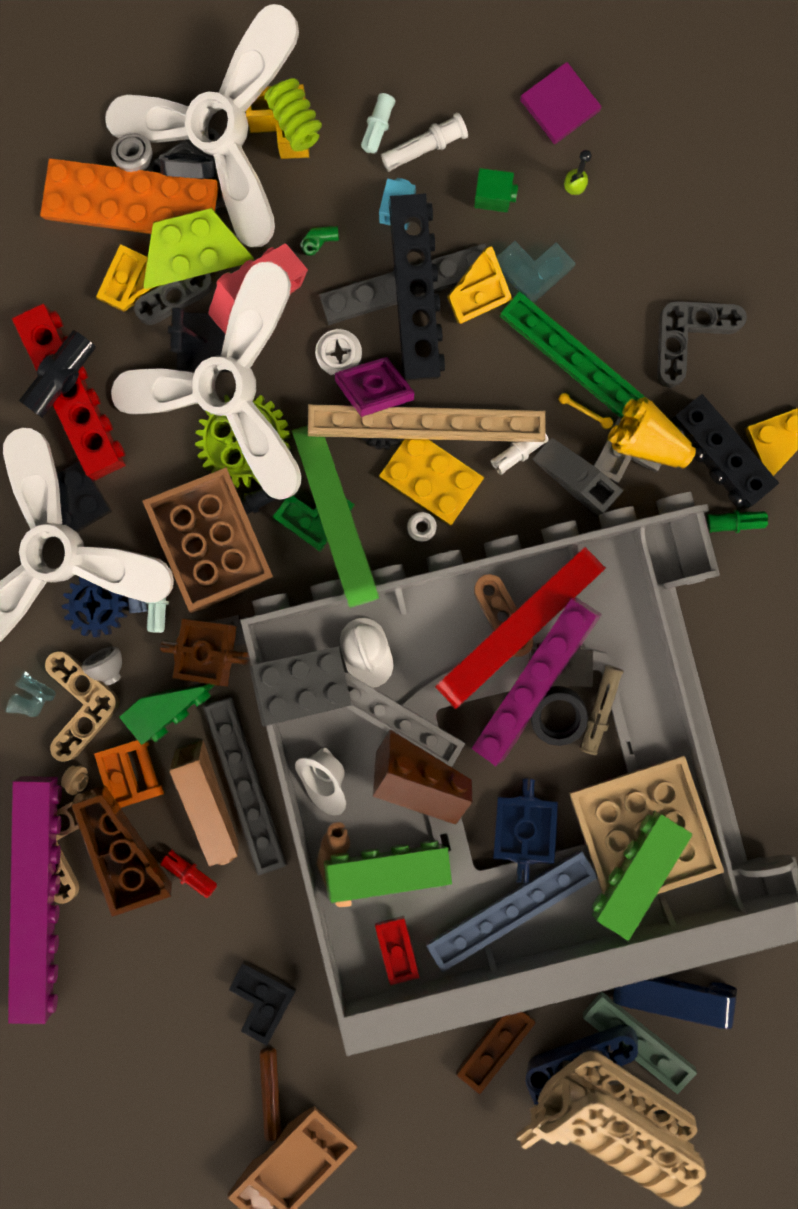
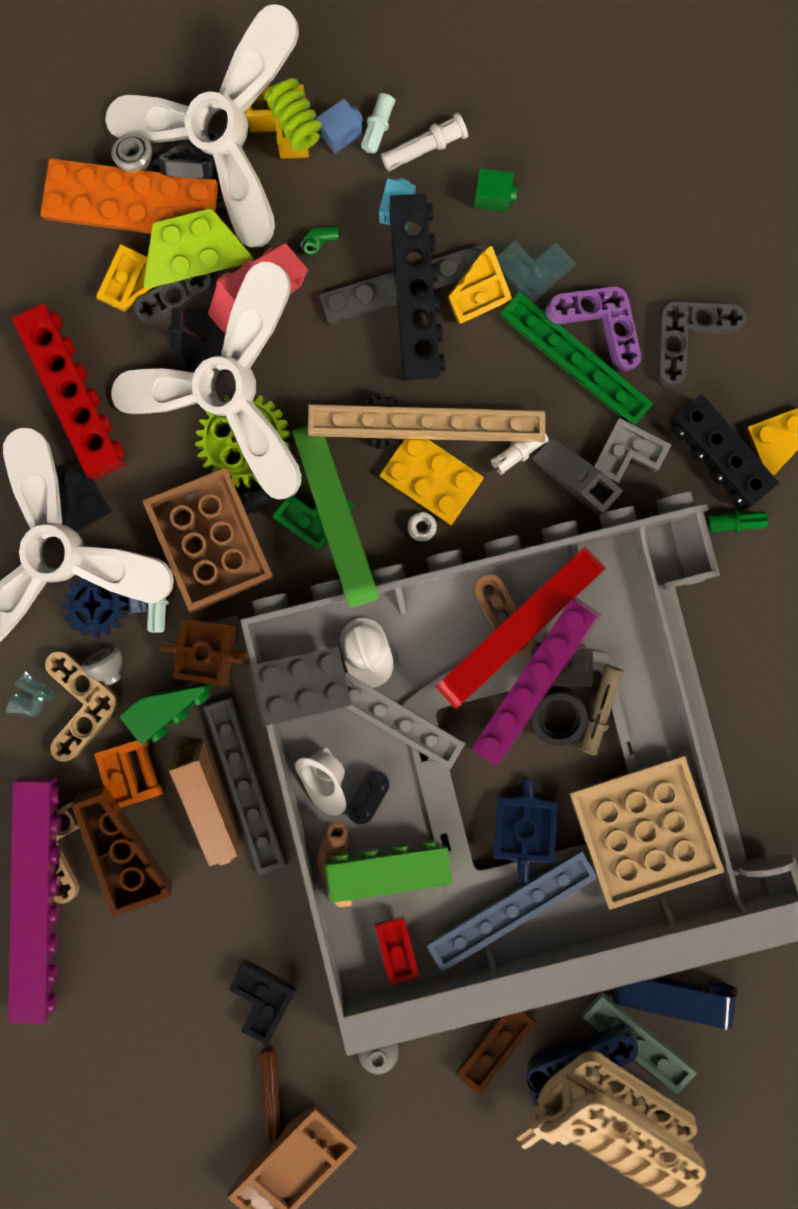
(57, 373): black piece -> none
(75, 779): tan plate -> none
(188, 874): red axle -> none
(327, 344): white gear -> none
(340, 125): none -> medium blue brick
(362, 793): none -> black beam
(374, 386): magenta tile -> none
(380, 1059): none -> light grey brick
(419, 780): reddish brown wedge -> none
(560, 103): magenta tile -> none
(578, 175): lime hinge -> none
(606, 422): yellow hinge -> none
(610, 315): none -> medium lavender beam
(640, 875): bright green brick -> none
(650, 436): yellow cone -> none

